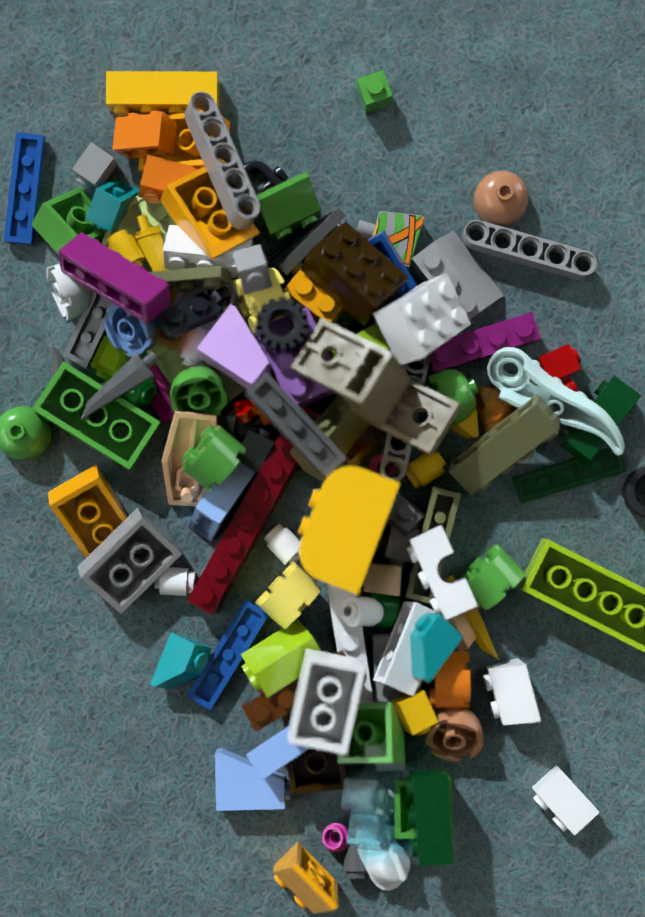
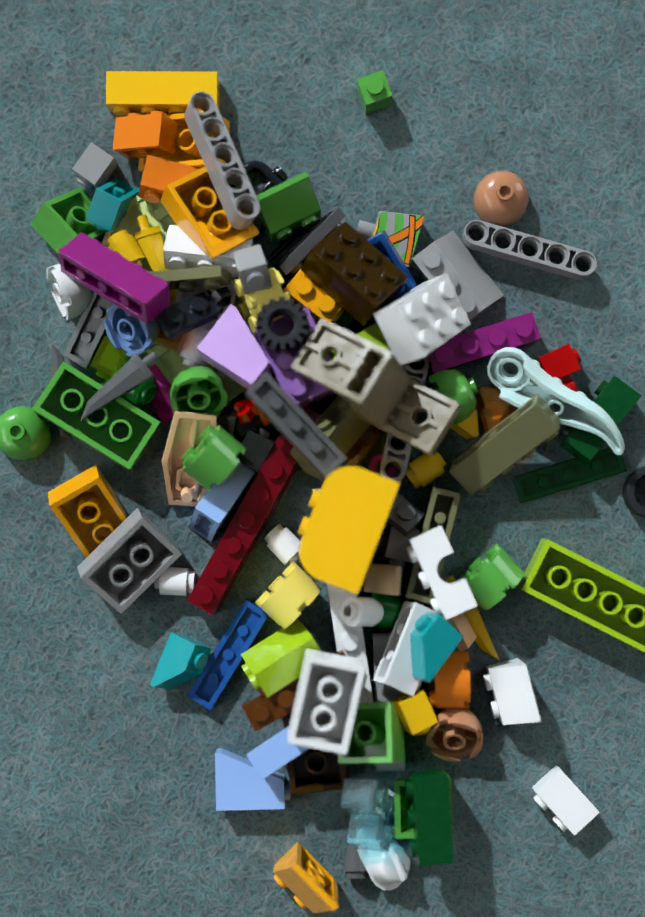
(24, 188): blue plate -> none
(328, 837): dark pink plate -> none

